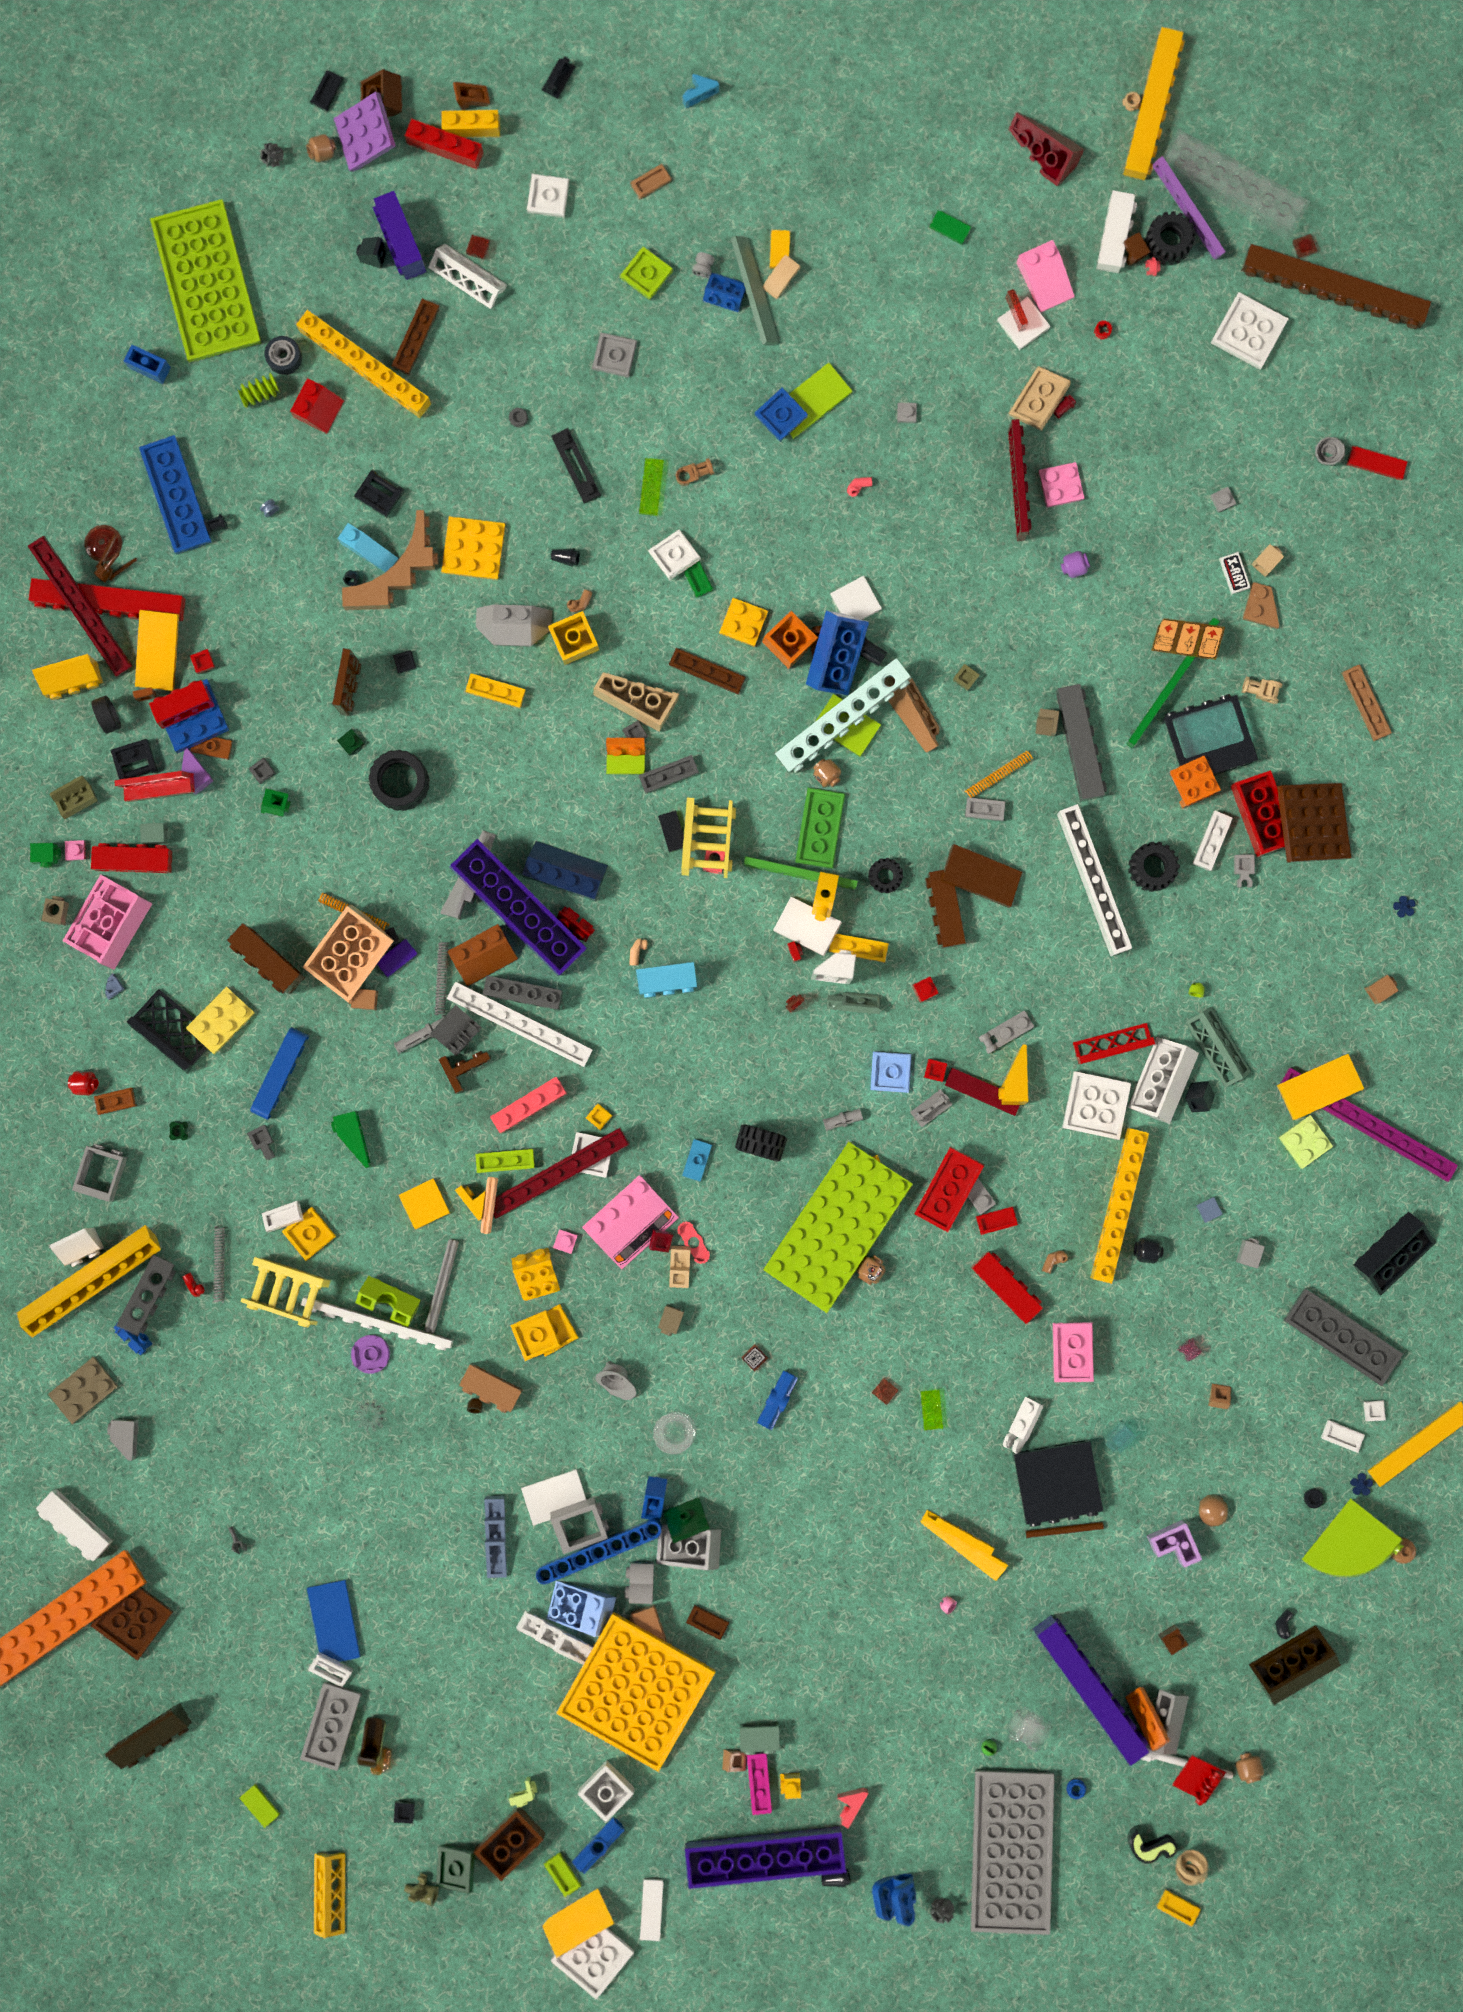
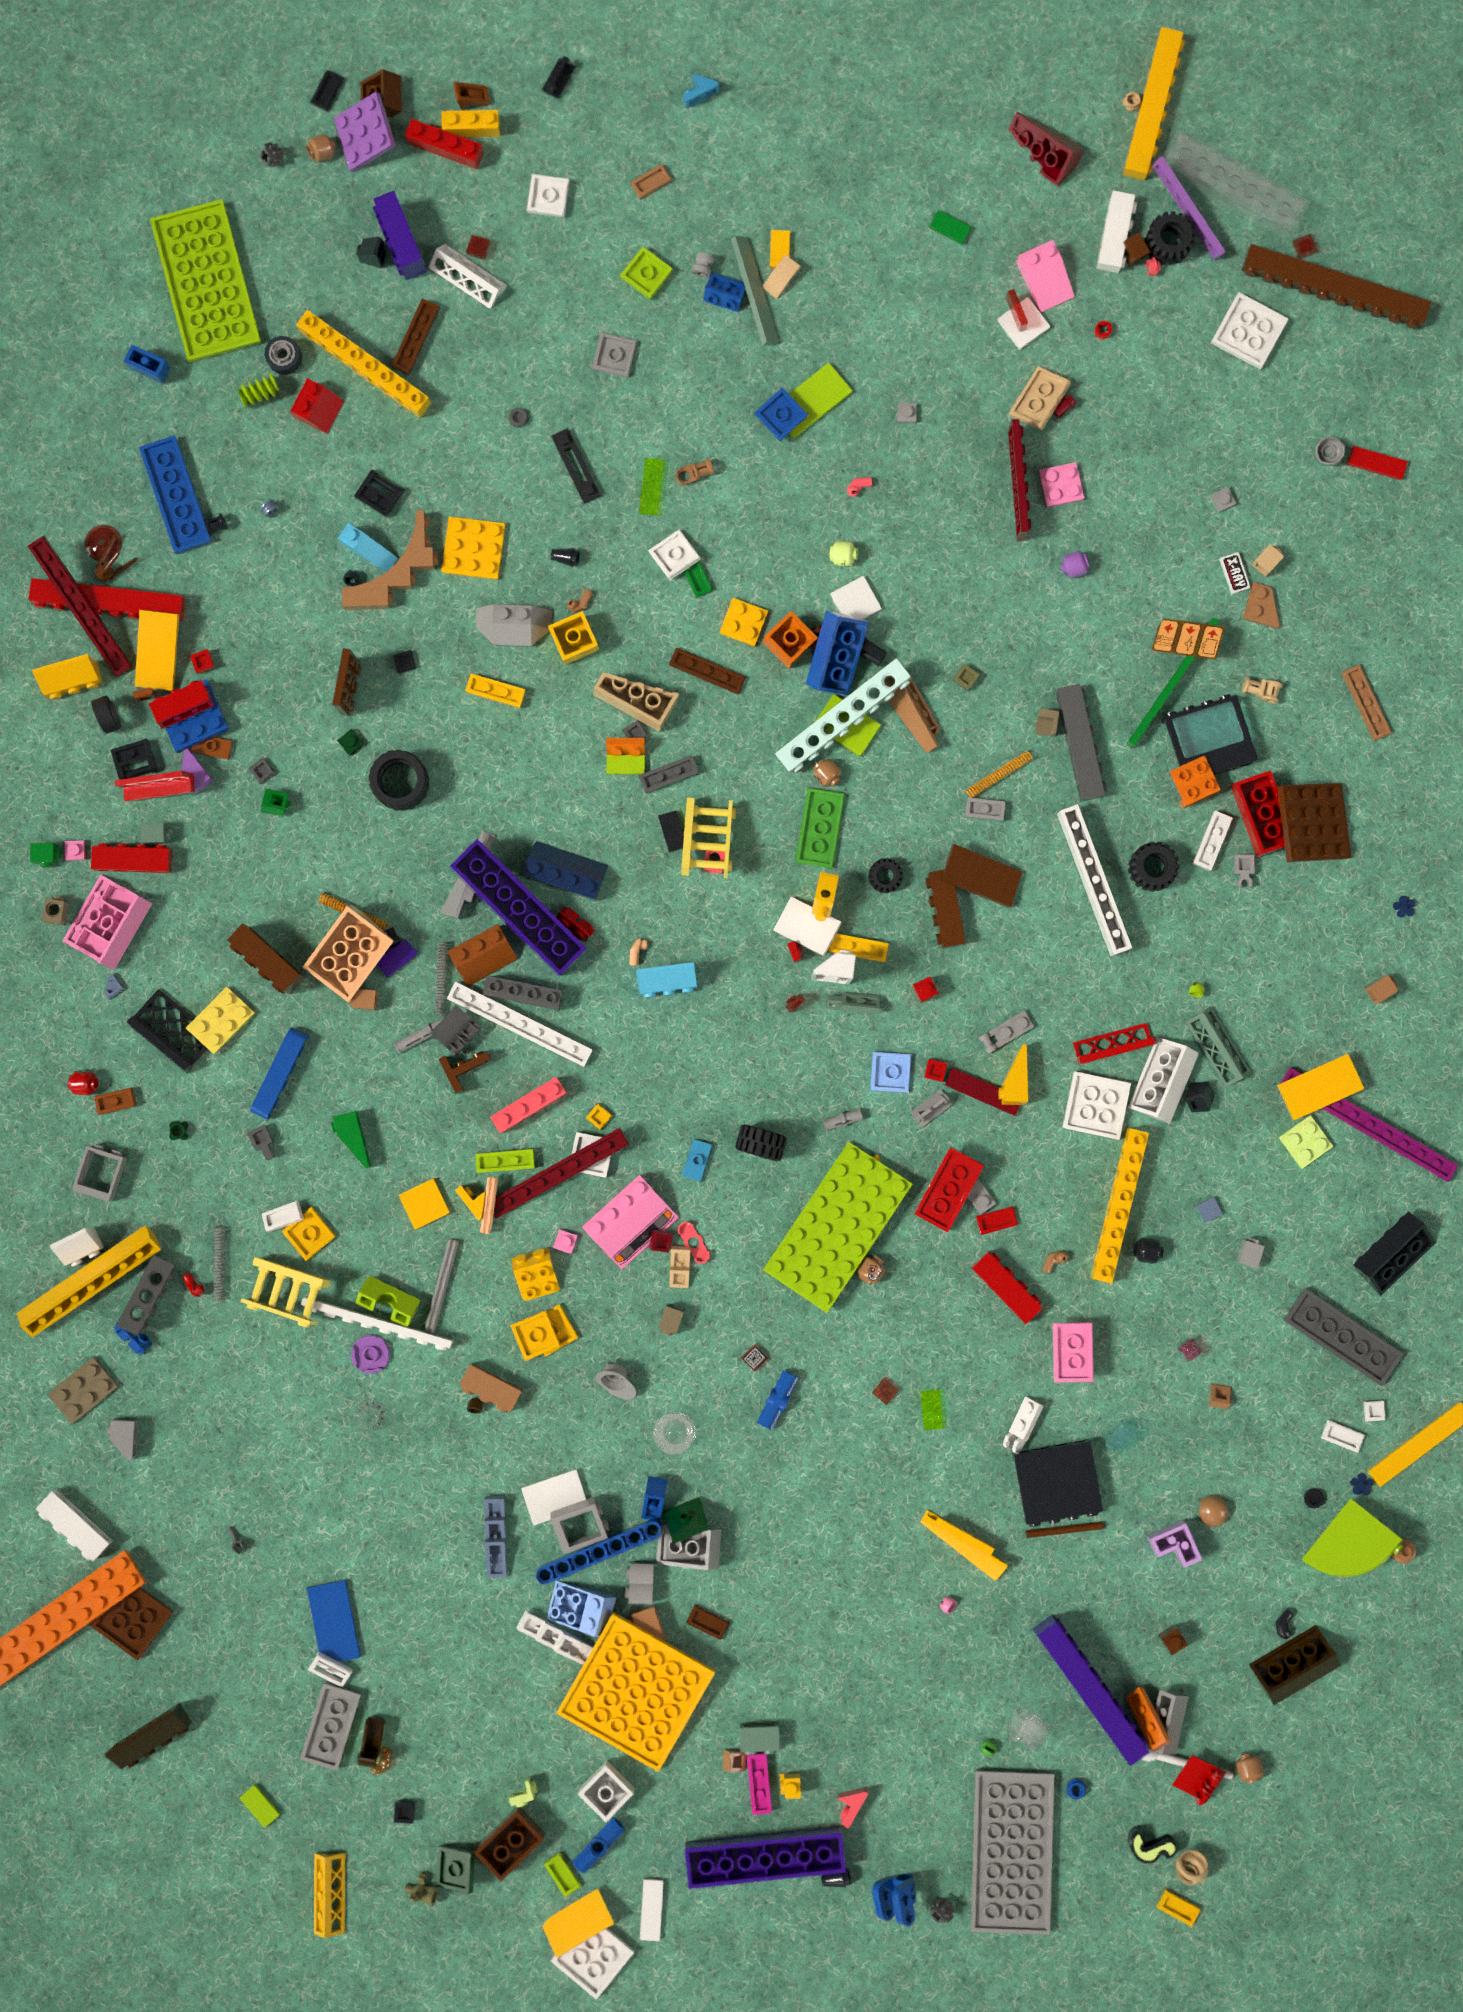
(73, 796): olive bracket -> none
(794, 872): bright green tile -> none
(843, 553): none -> yellowish green head

